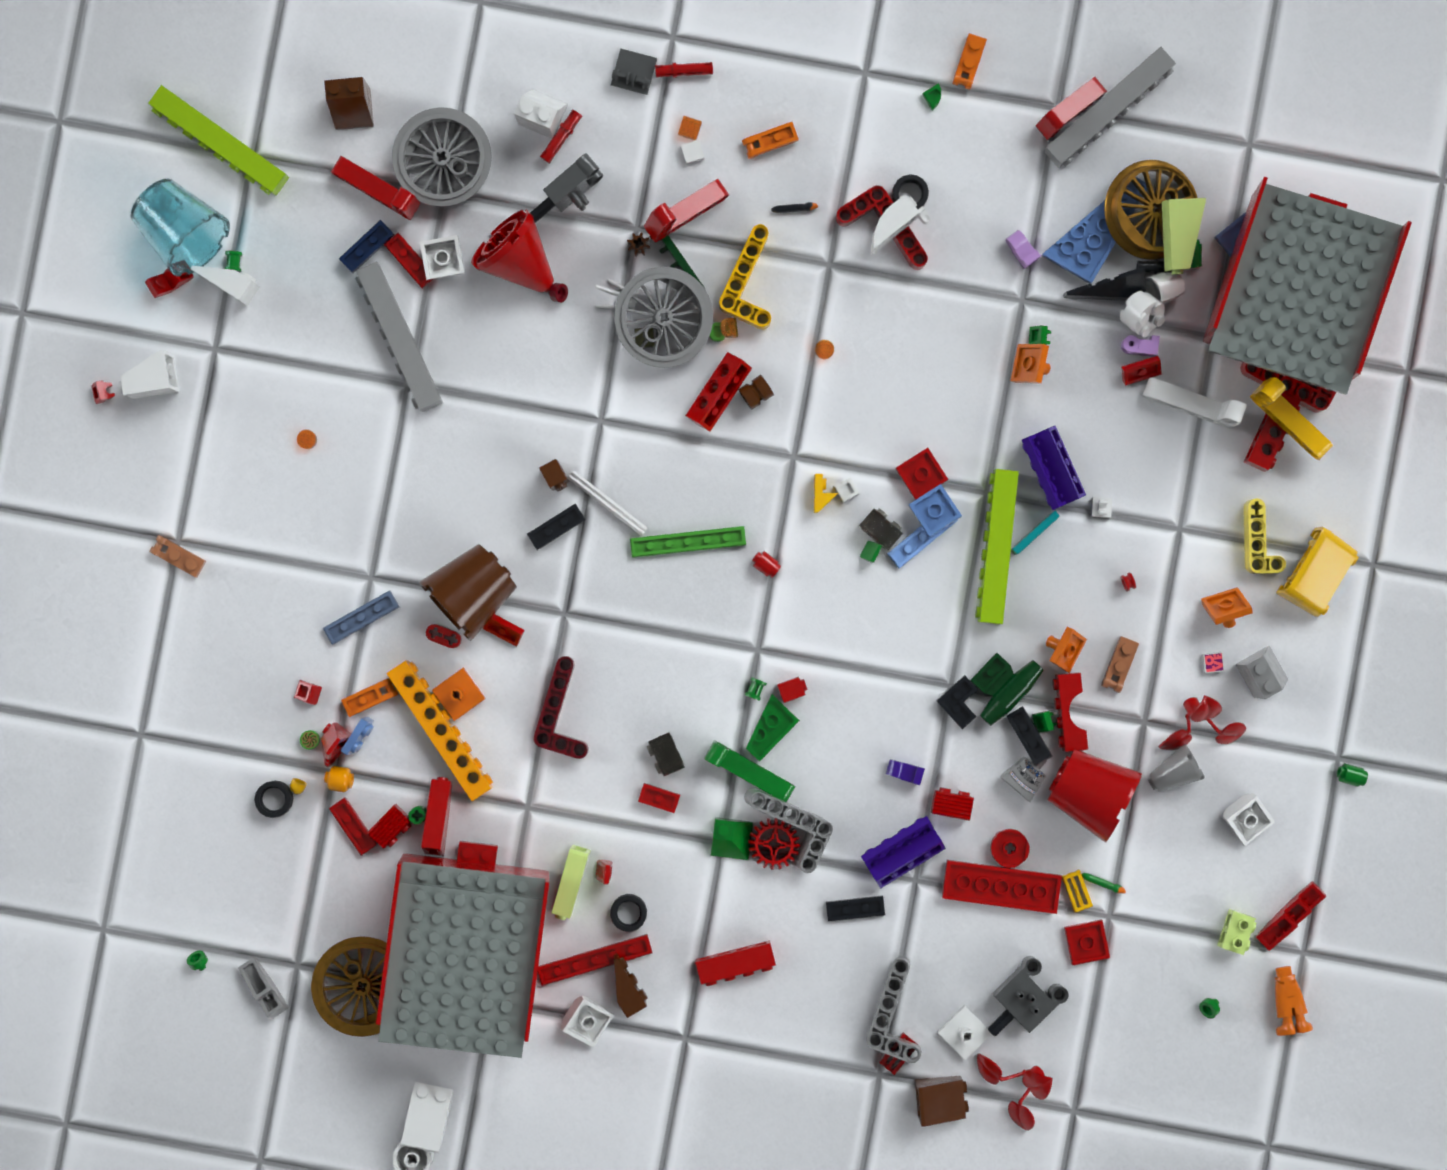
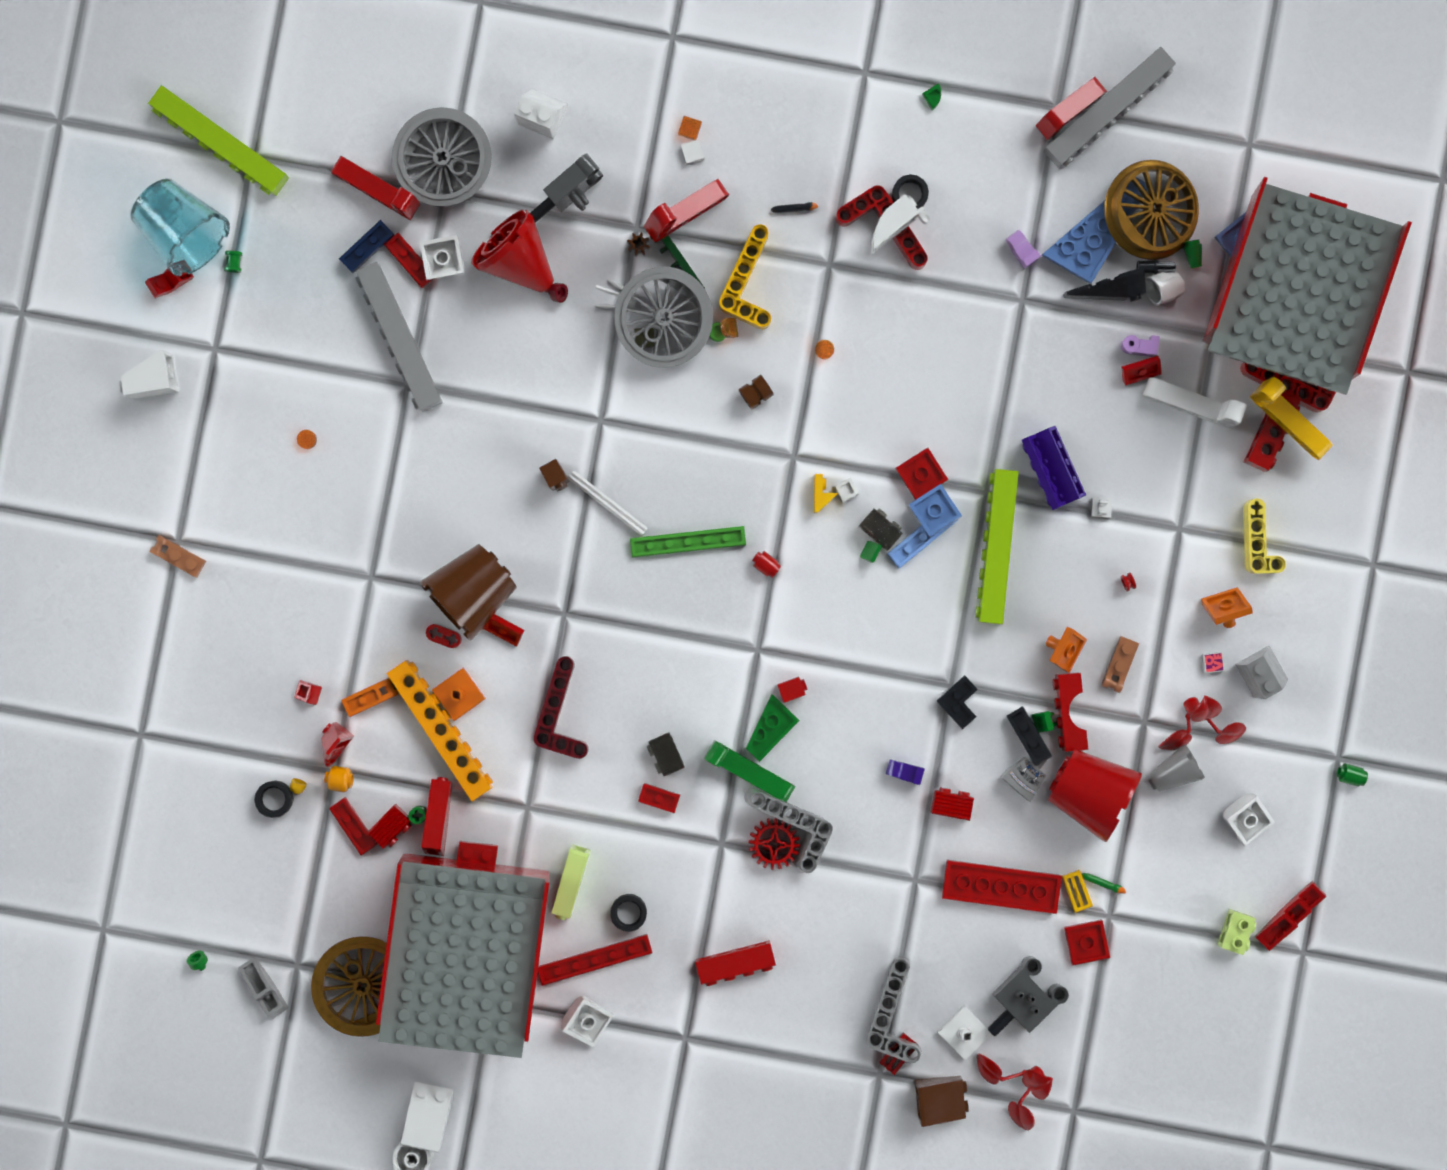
(100, 393): tile -> none
(239, 285): white slope -> none
(309, 739): tile -> none
(349, 102): reddish brown slope -> none
(355, 742): medium blue plate -> none
(361, 617): sand blue tile -> none
(556, 526): black plate -> none
(566, 128): red pin -> none
(604, 871): red slope -> none
(629, 996): reddish brown slope -> none
(633, 71): dark grey hinge -> none
(689, 69): red pin -> none
(718, 391): red brick -> none
(731, 838): green slope -> none
(755, 688): green bush -> none
(770, 139): orange plate -> none
(855, 908): black tile -> none
(903, 852): dark purple brick -> none
(969, 60): orange plate -> none
(1004, 686): dark green plate -> none
(1018, 841): red plate -> none
(1030, 363): orange tile -> none
(1034, 533): teal tile -> none
(1038, 335): green tile -> none
(1143, 313): white brick -> none
(1180, 232): yellowish green slope -> none
(1209, 1007): green tile -> none
(1289, 1003): orange piece -> none
(1319, 572): yellow windscreen -> none

